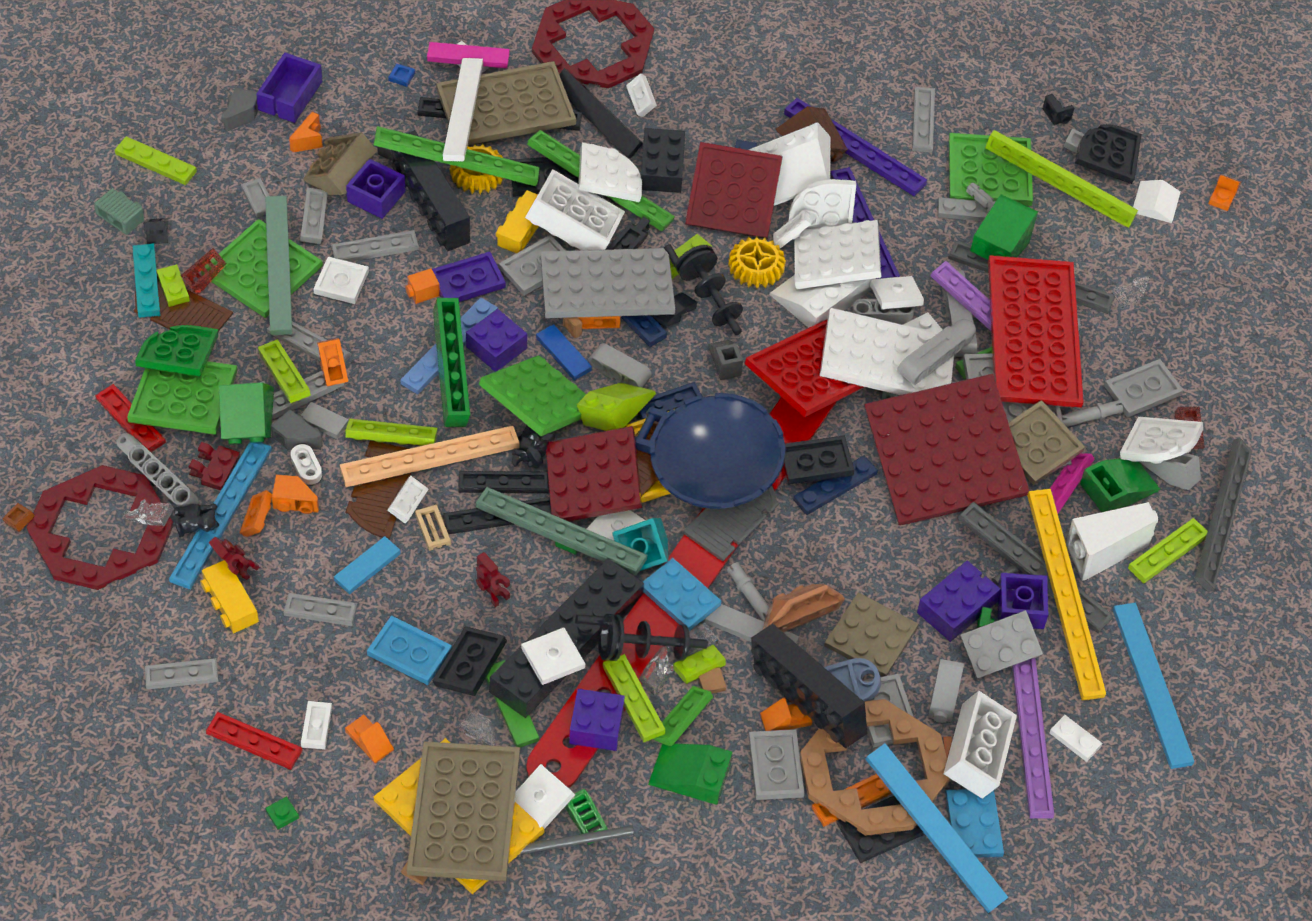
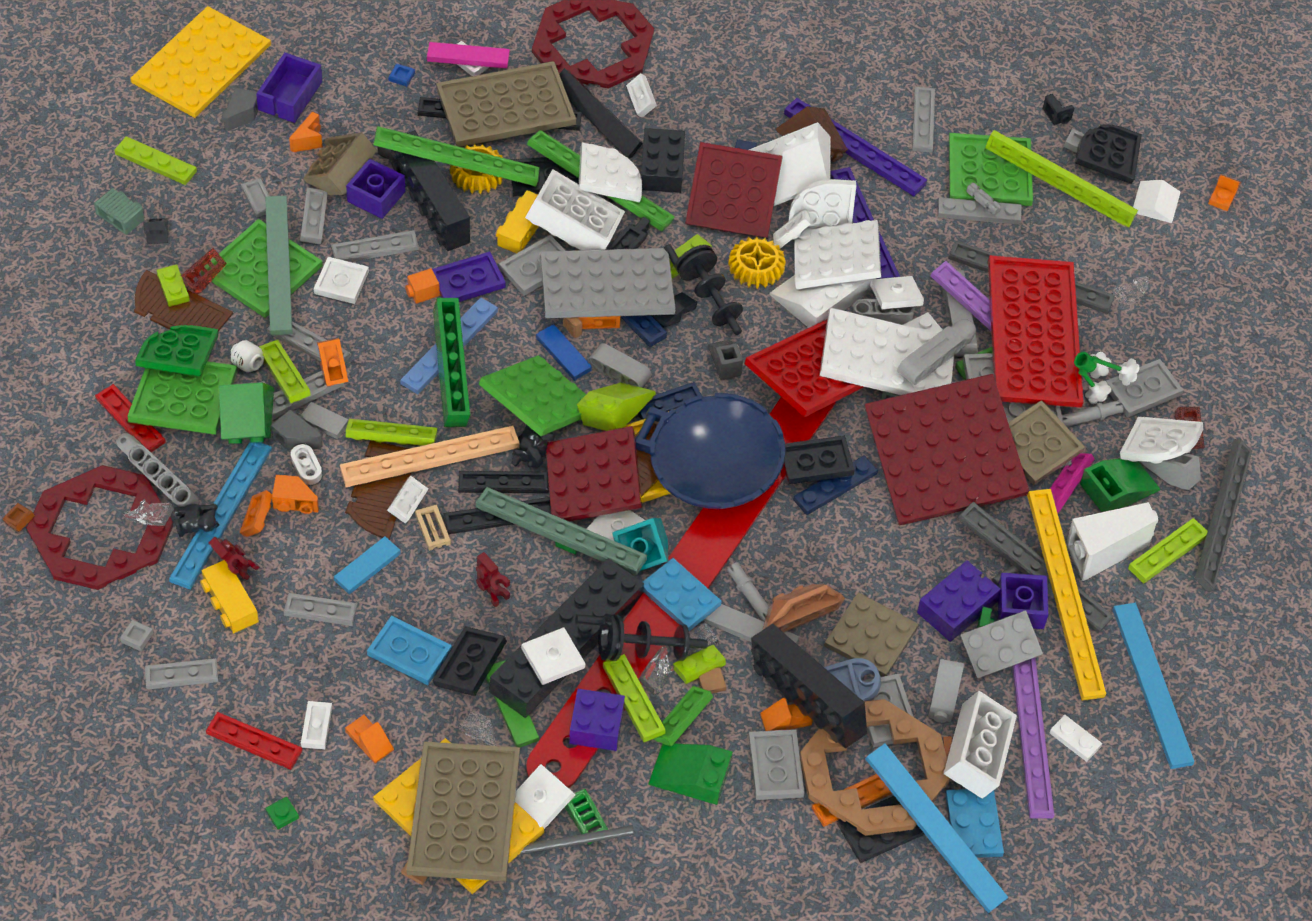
(136, 635): none -> light grey plate
(146, 280): teal plate -> none
(200, 61): none -> yellow plate
(220, 466): dark red plate -> none
(247, 356): none -> white head
(463, 110): white tile -> none
(496, 340): dark purple brick -> none
(719, 528): dark grey piece -> none
(1005, 229): green slope -> none
(1098, 366): none -> white plant

